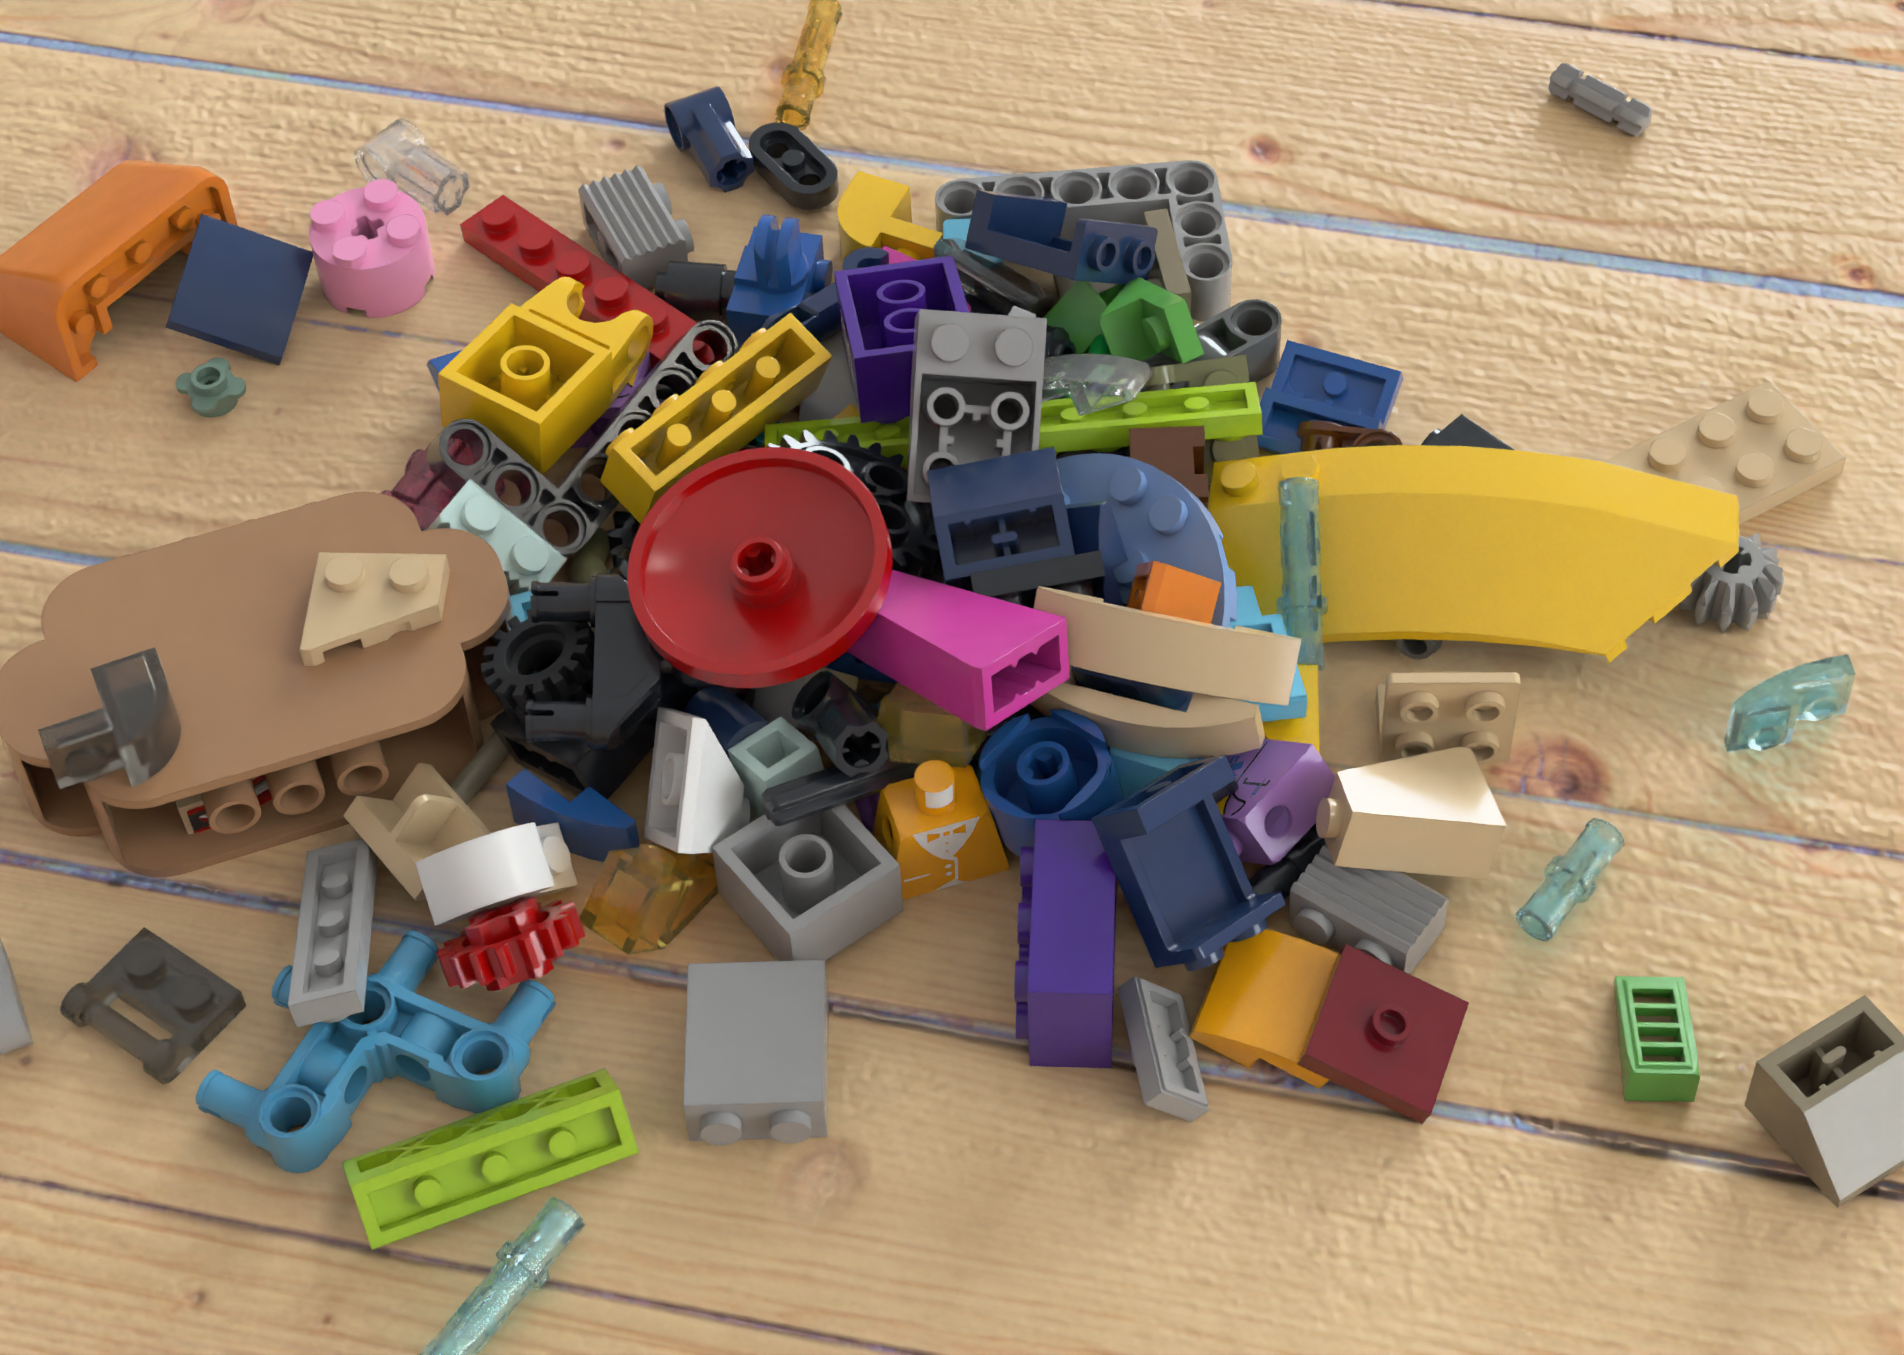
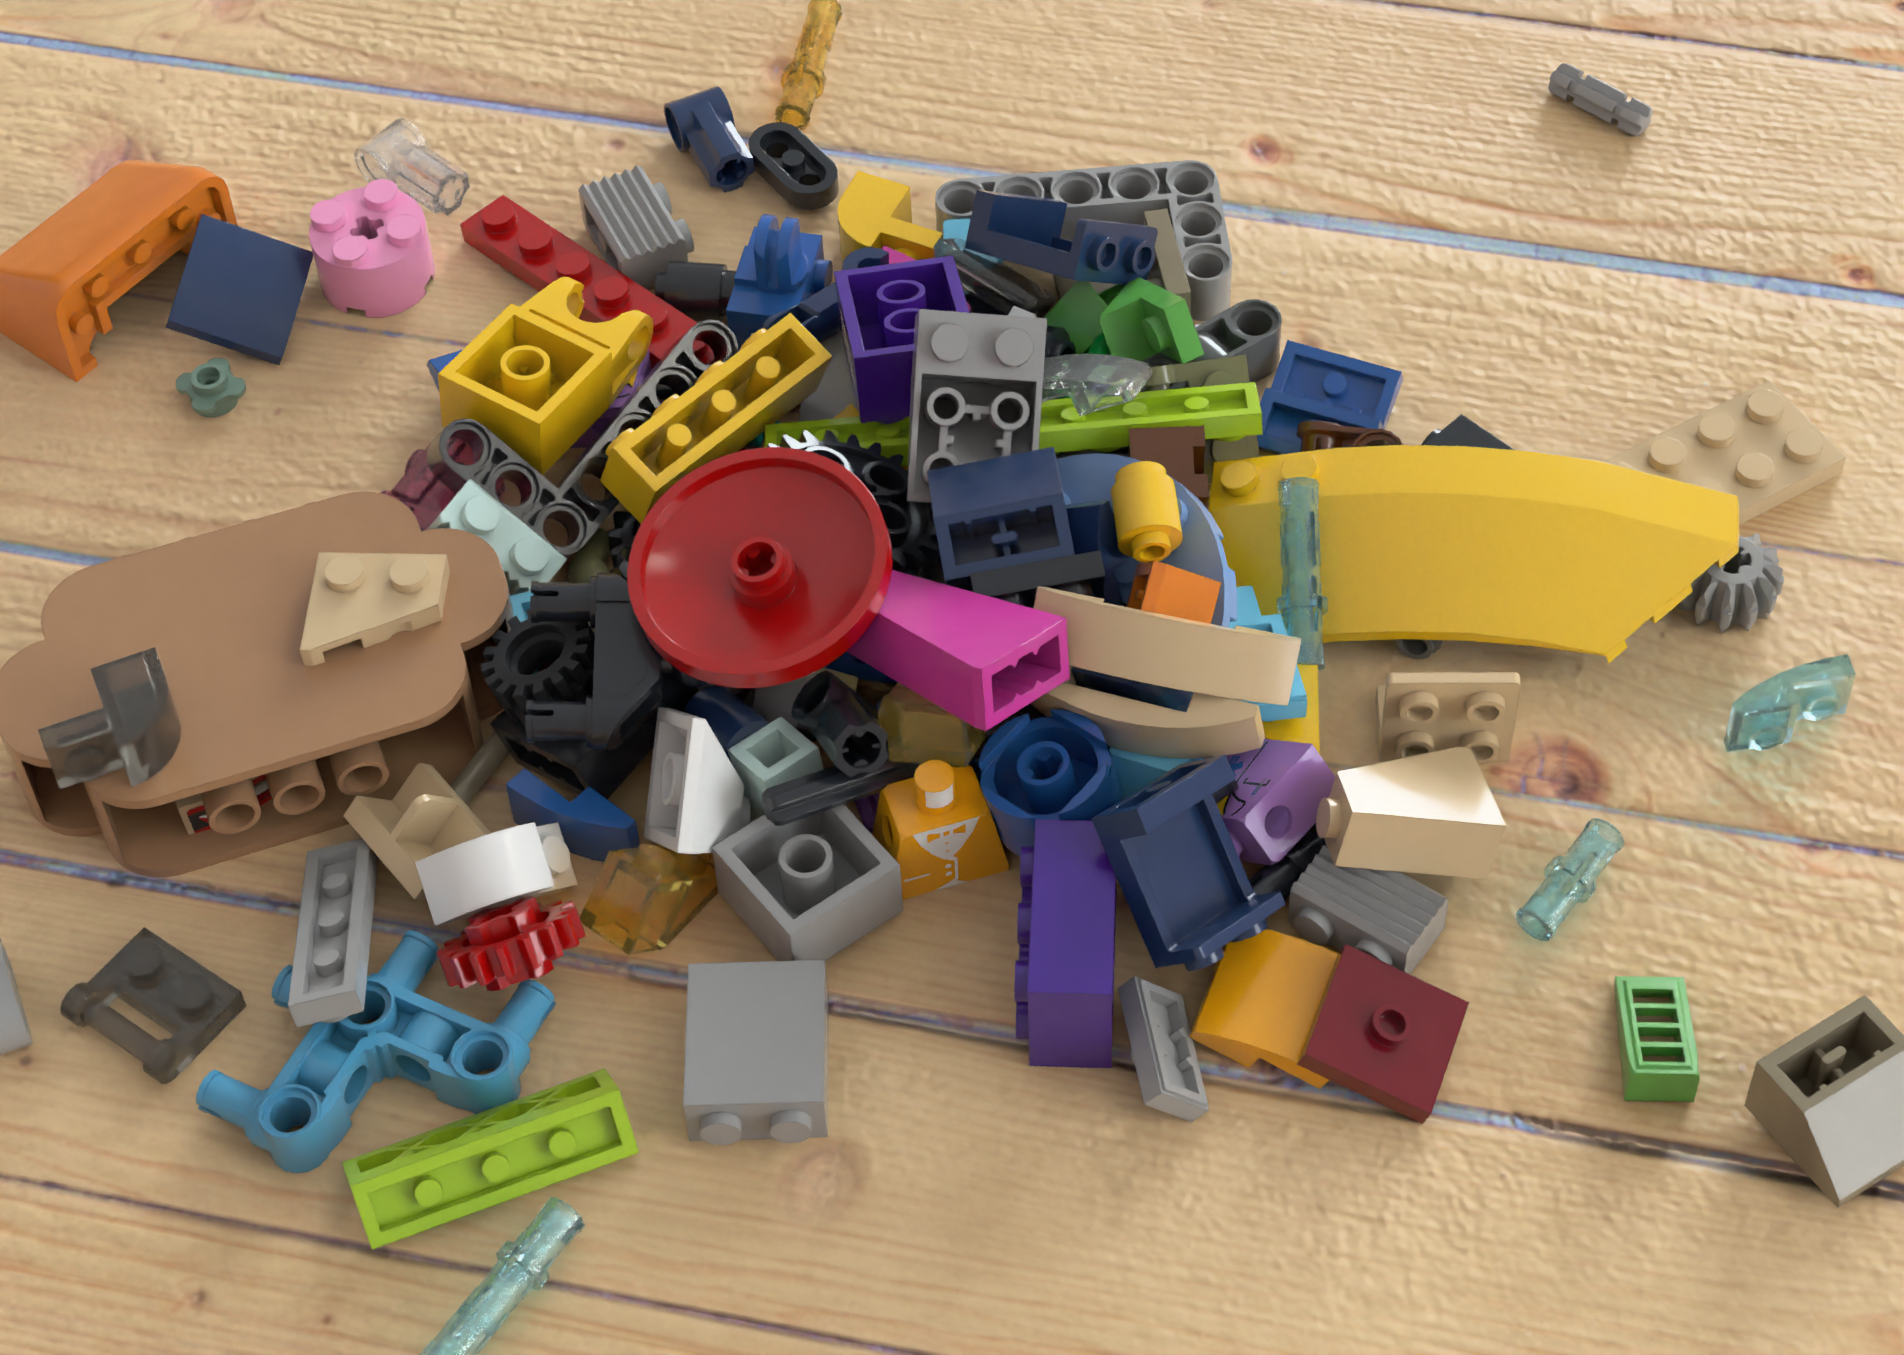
(1146, 512): none -> yellow brick

